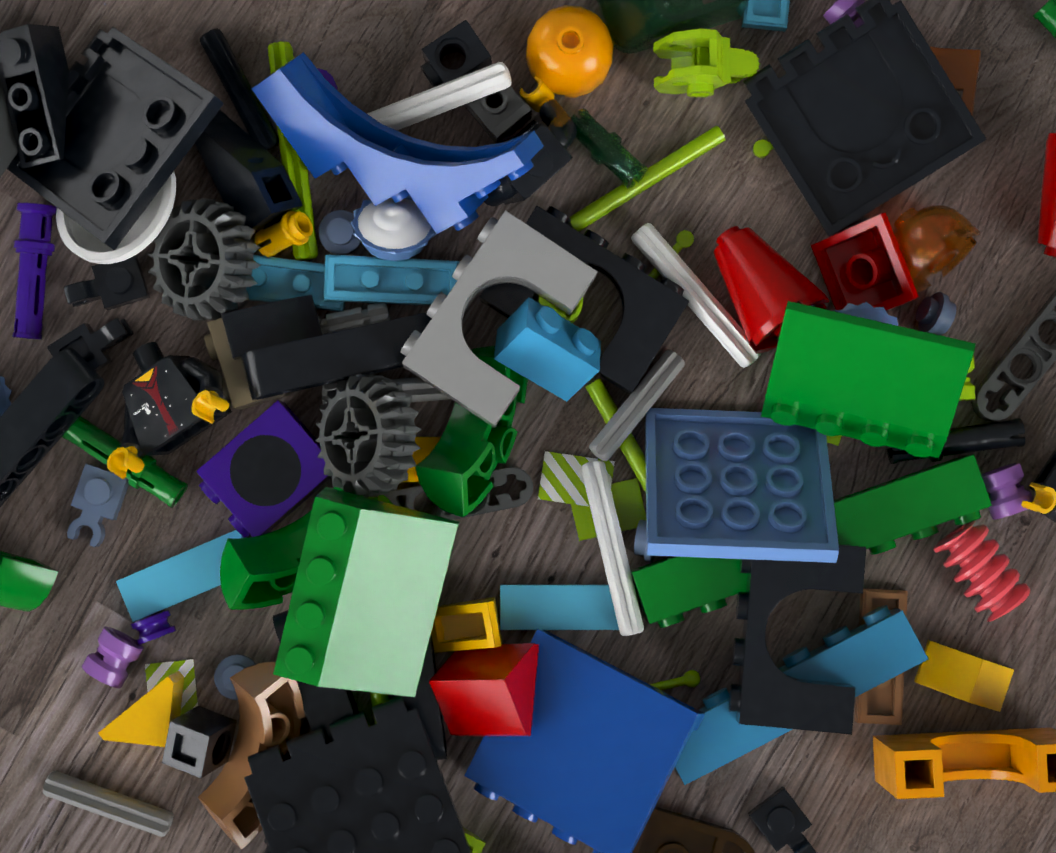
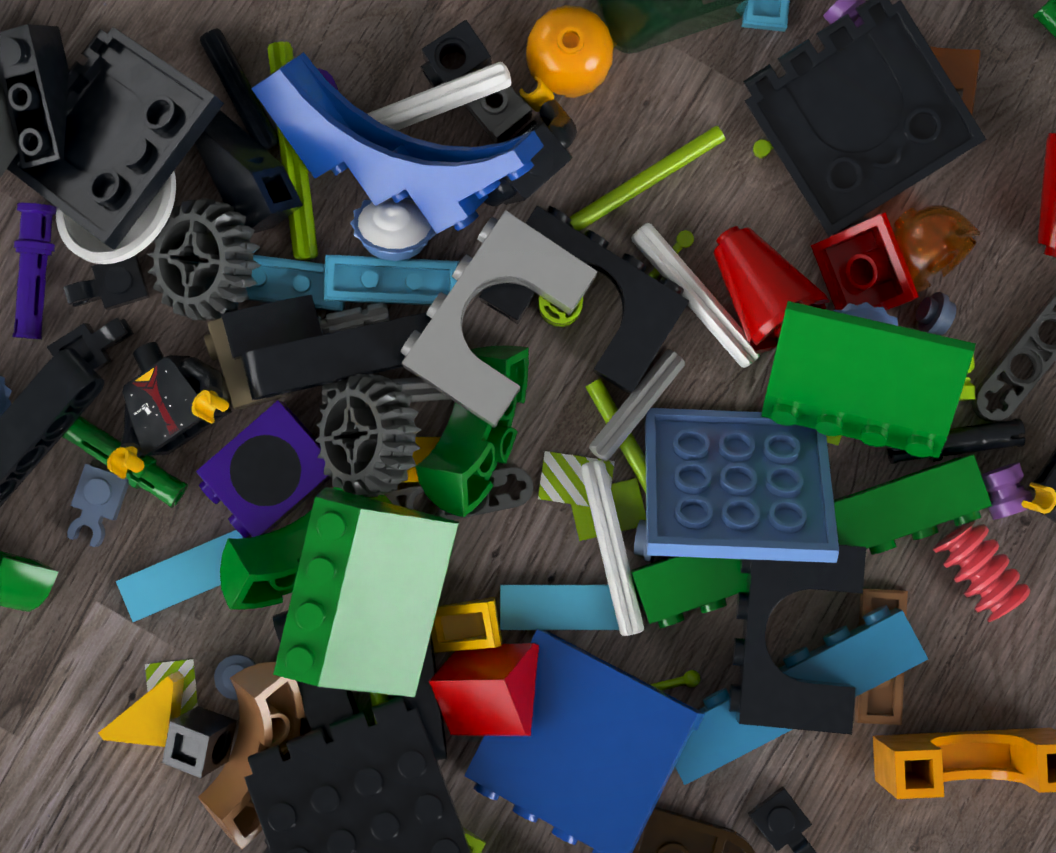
(108, 803): light grey axle -> none
(112, 657): medium lavender wheel -> none
(153, 627): dark purple bush -> none
(291, 230): yellow pin -> none
(337, 233): sand blue plate -> none
(548, 349): dark azure brick -> none
(607, 149): clear green pin -> none
(701, 62): lime hinge -> none
(964, 676): yellow slope -> none

